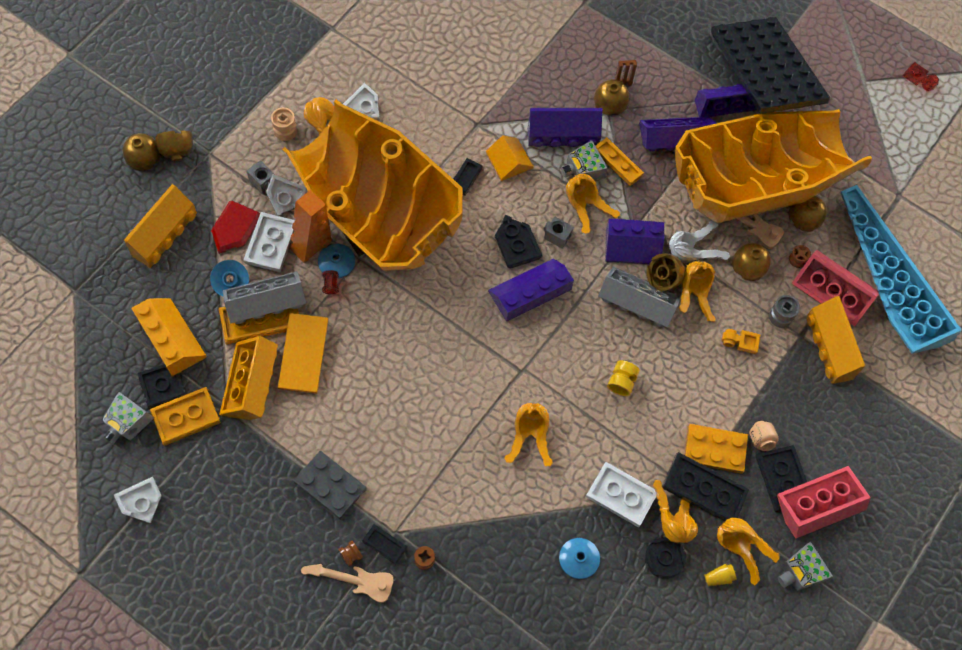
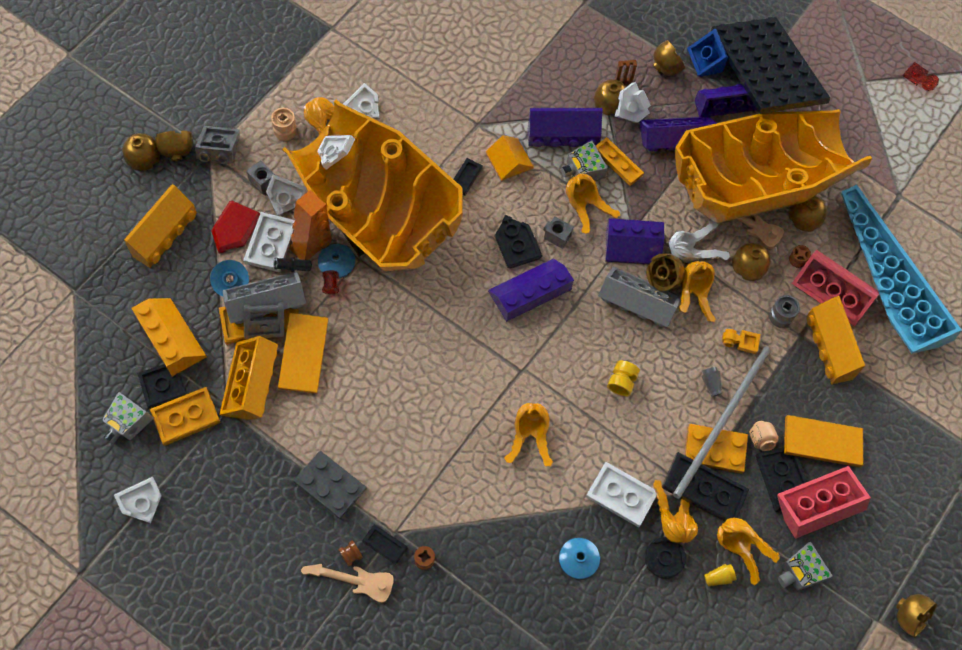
(217, 144): none -> flat silver plate
(263, 326): none -> flat silver plate
(292, 264): none -> black axle
(334, 148): none -> white plate
(632, 104): none -> white plate
(667, 60): none -> pearl gold cylinder
(708, 54): none -> blue slope
(712, 380): none -> flat silver cone
(721, 423): none -> light grey piece
(823, 441): none -> light orange tile
(914, 613): none -> pearl gold cylinder

